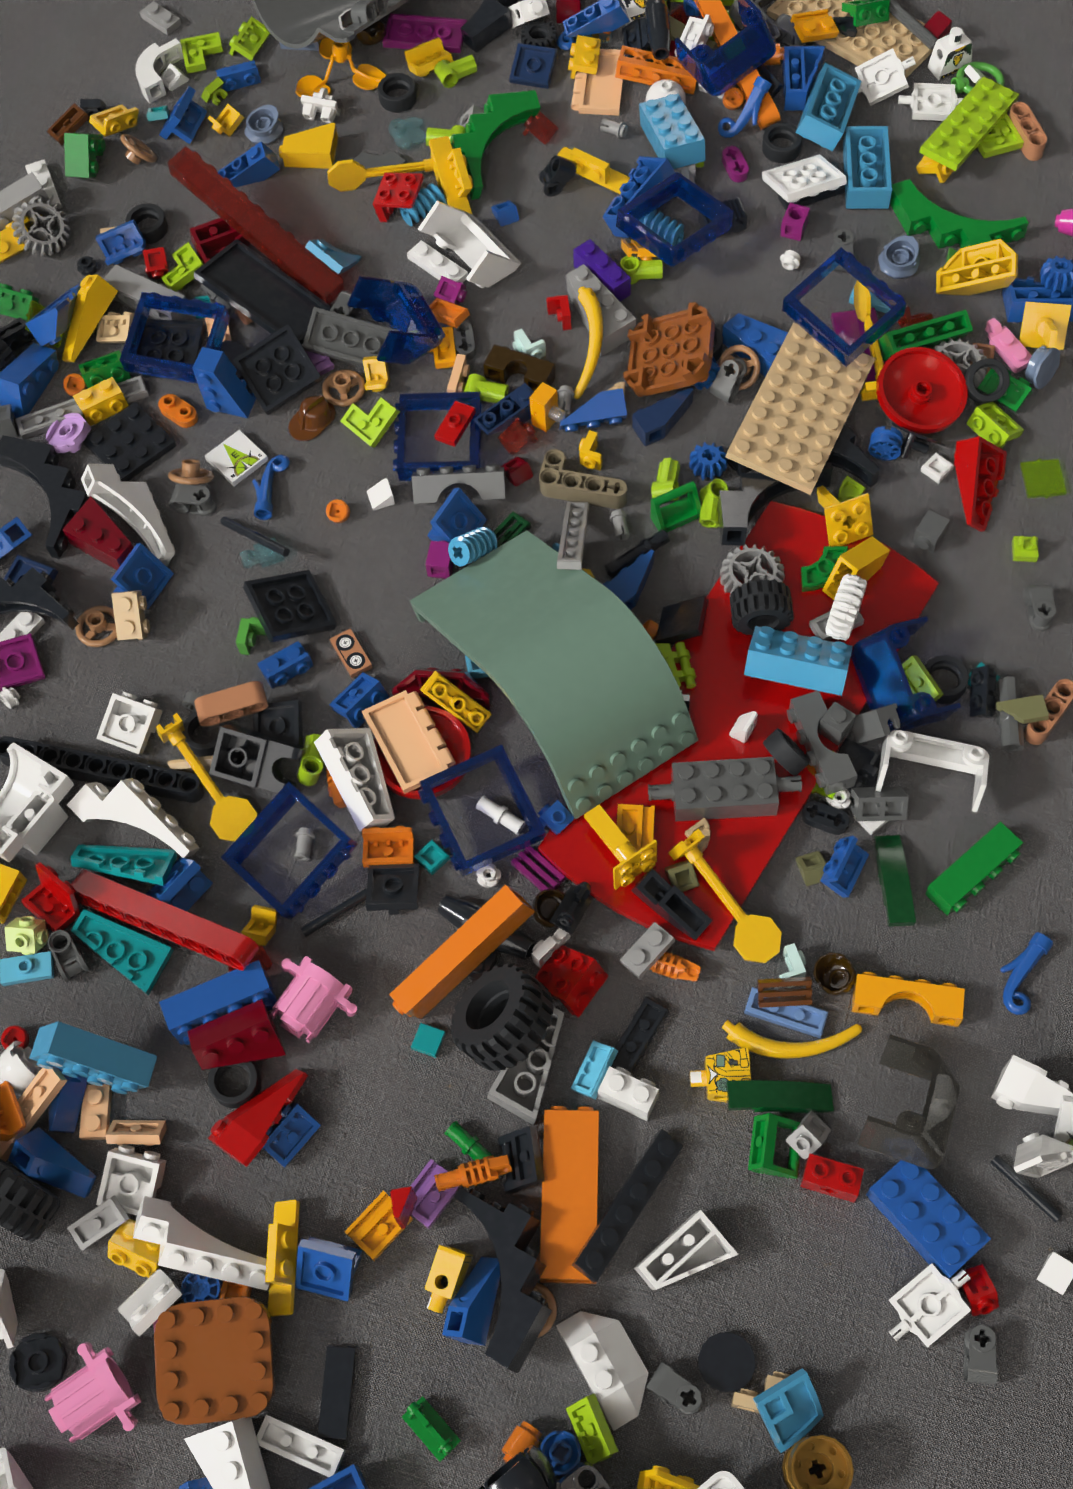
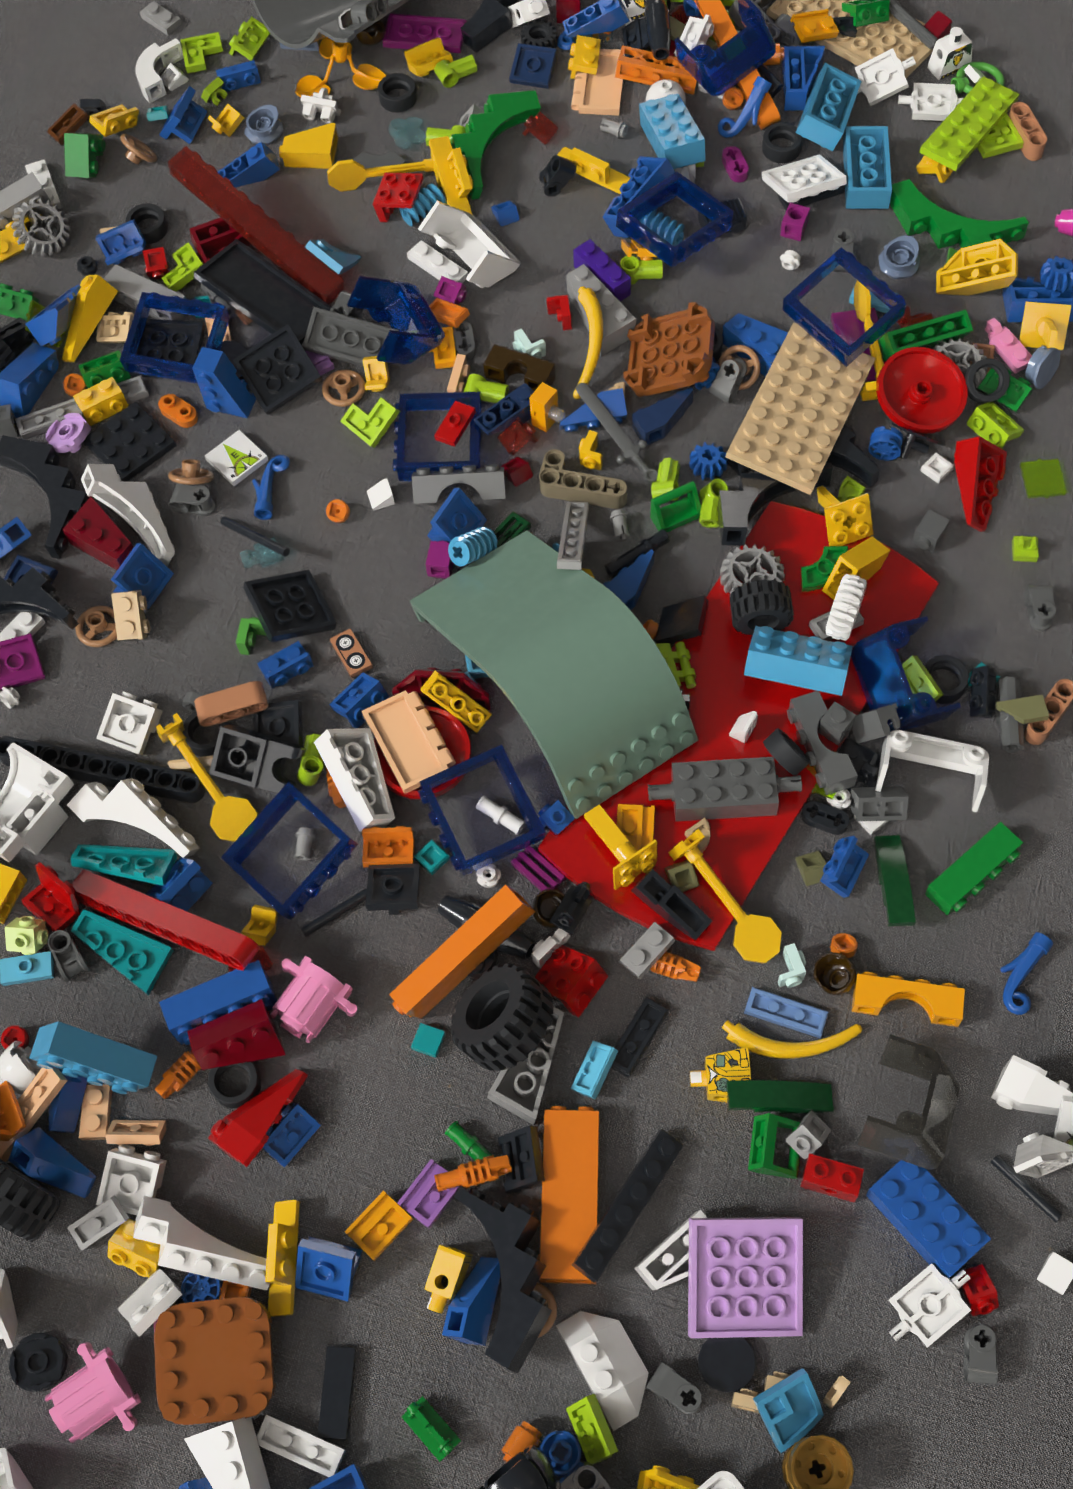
(178, 1074): none -> orange hinge
(311, 418): reddish brown piece -> none
(403, 1204): red slope -> none
(565, 397): light grey pin -> none
(617, 433): none -> dark grey sword
(628, 1092): white brick -> none
(745, 1277): none -> lavender plate
(780, 999): reddish brown tile -> none
(836, 1391): none -> tan tile
(844, 944): none -> orange tile

